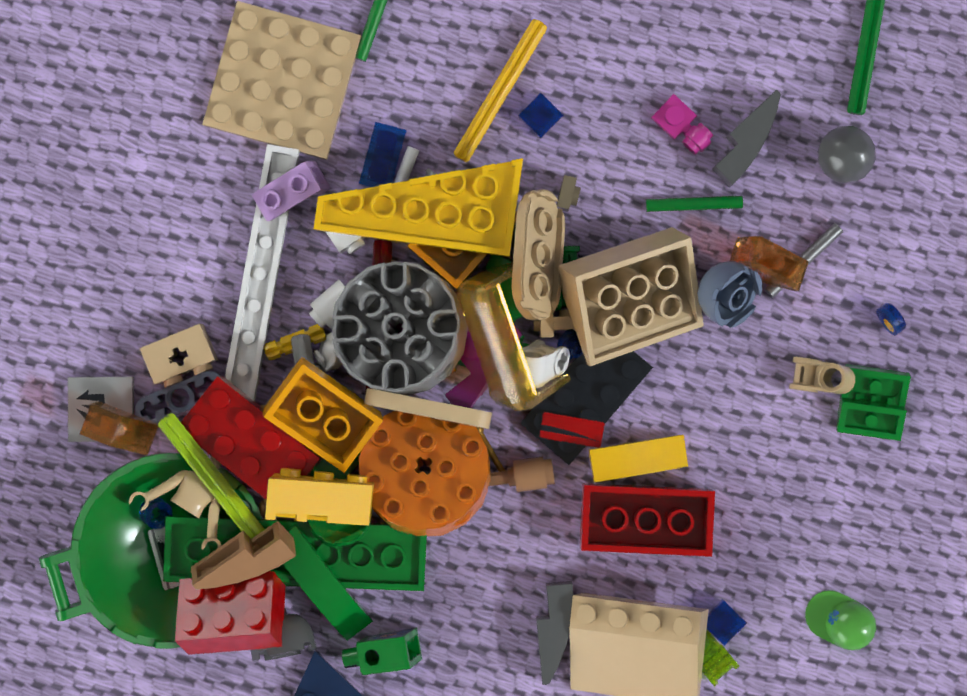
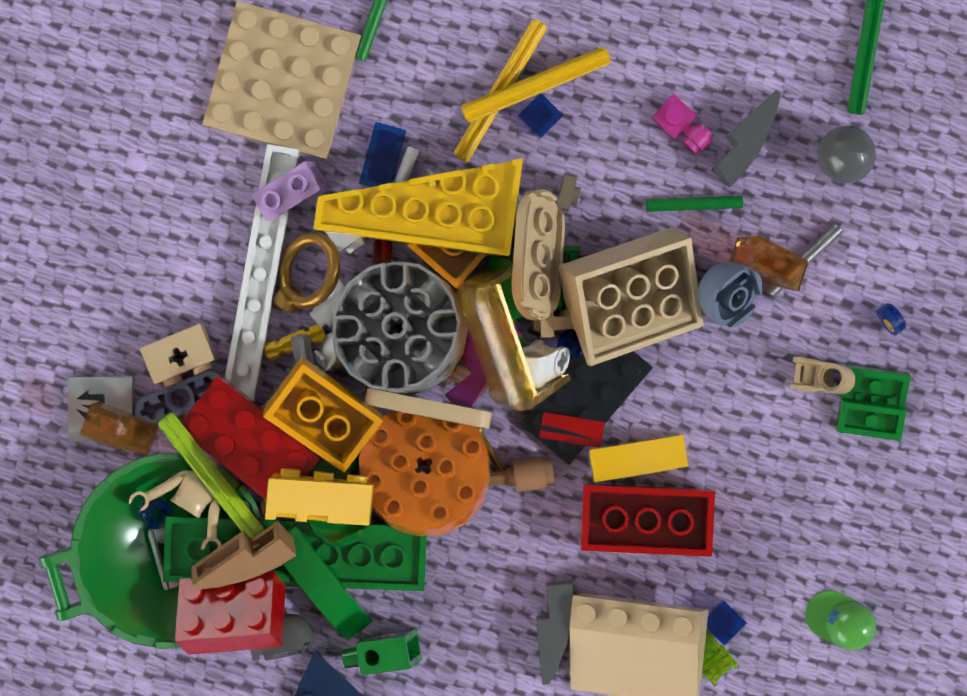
(290, 296): none -> pearl gold piece
(535, 84): none -> yellow axle

